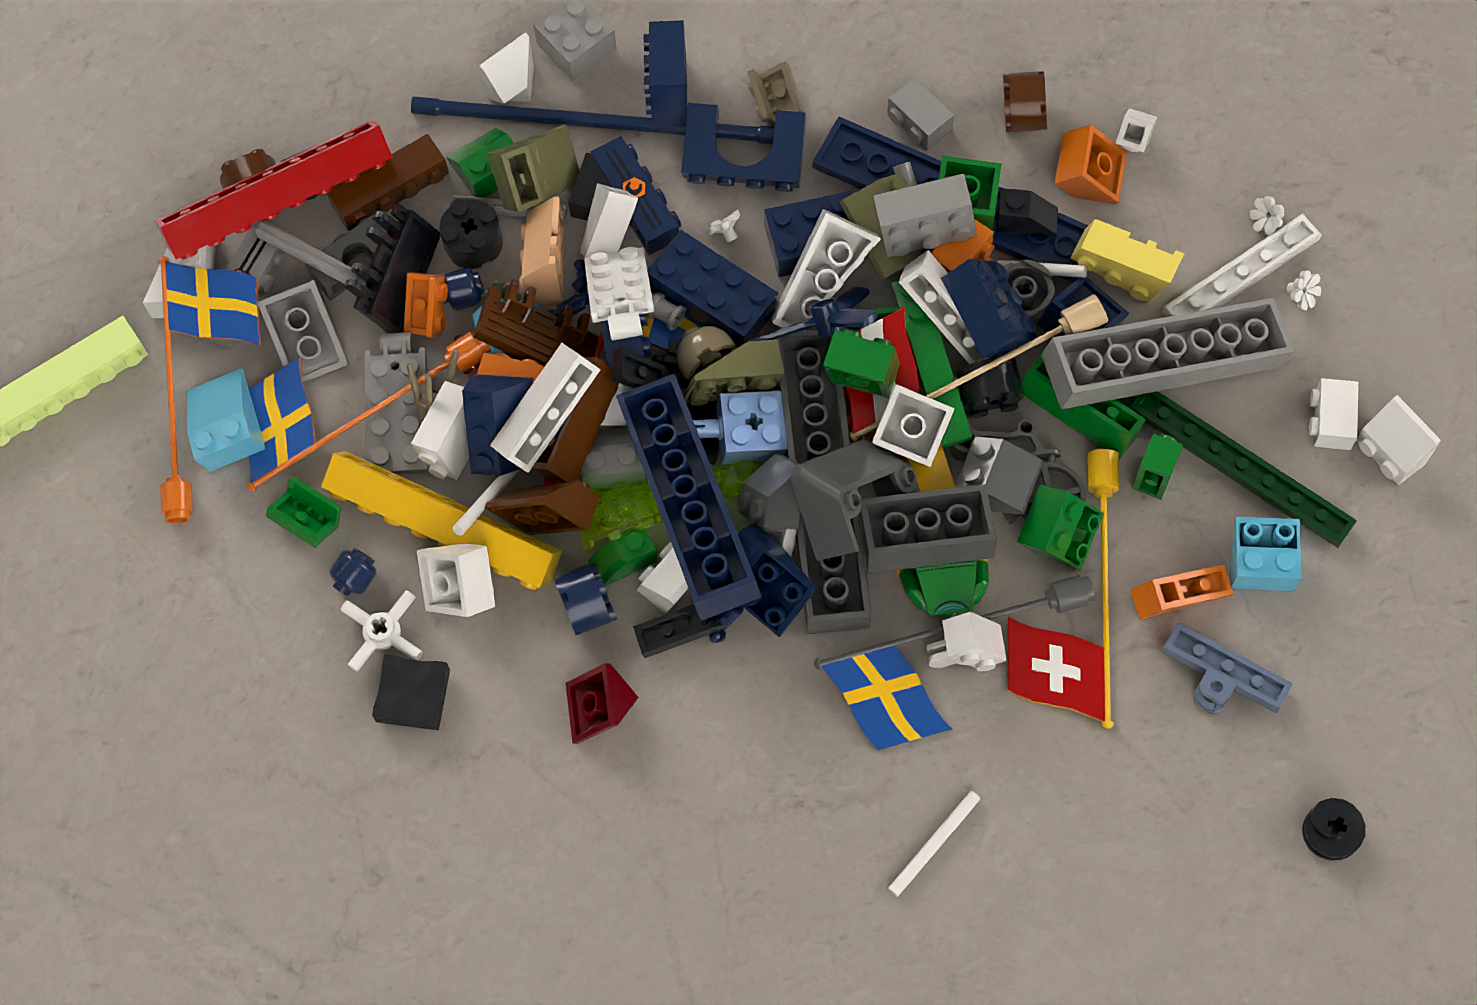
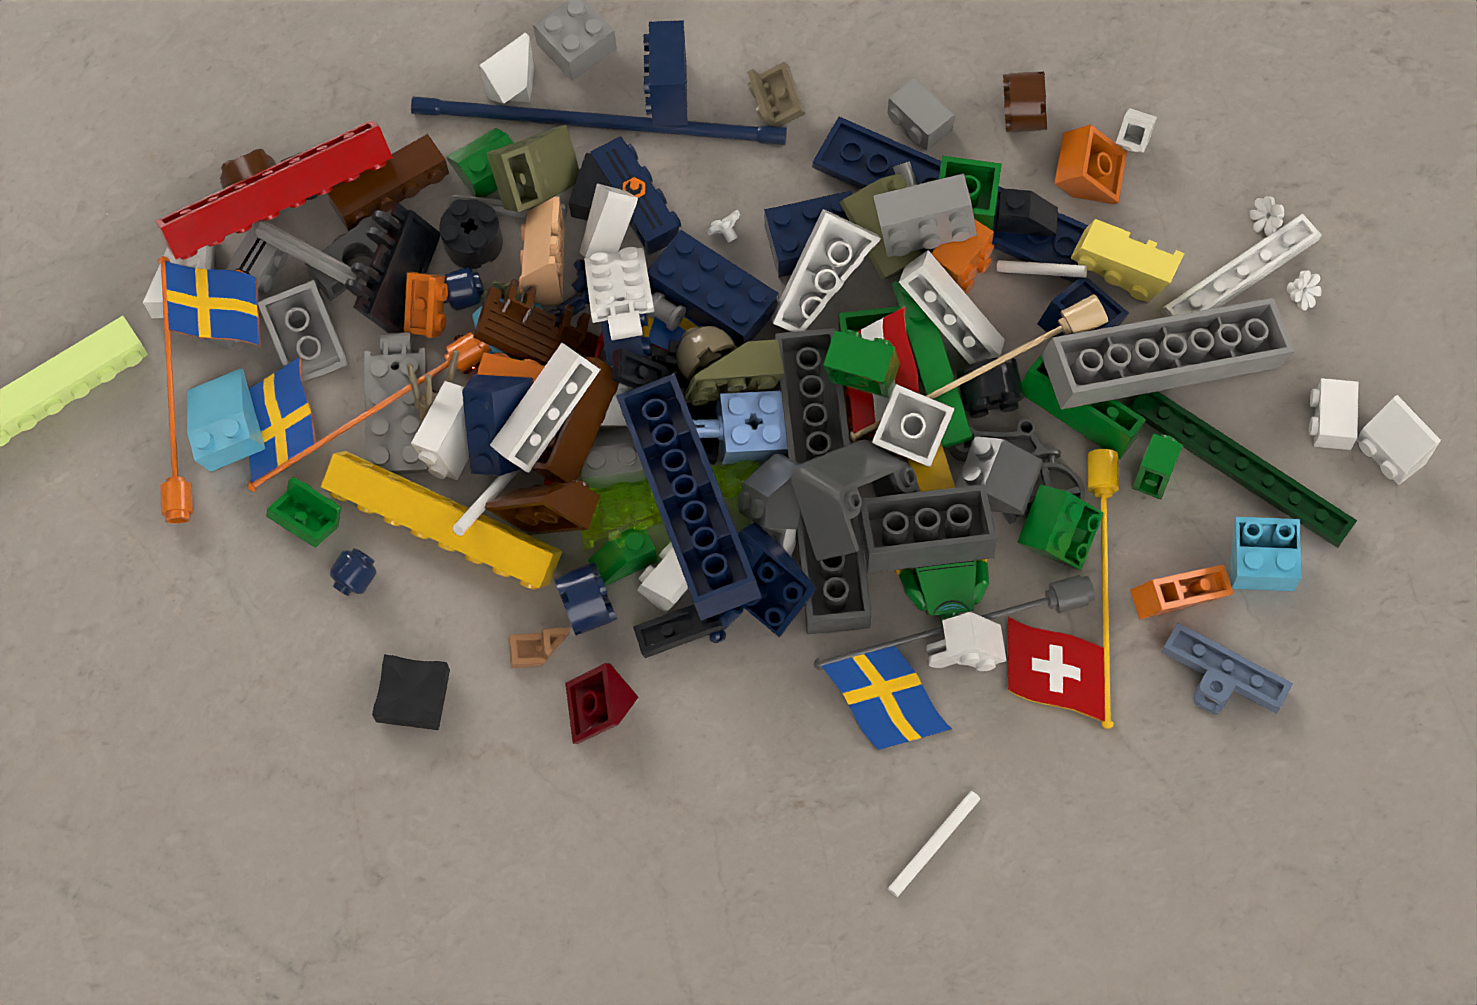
(377, 621): white bar -> none
(456, 579): white slope -> none
(535, 648): none -> medium nougat slope
(779, 167): dark blue arch -> none
(831, 316): dark blue piece -> none
(989, 307): dark blue brick -> none
(1033, 285): dark grey brick -> none
(1350, 829): black piece -> none

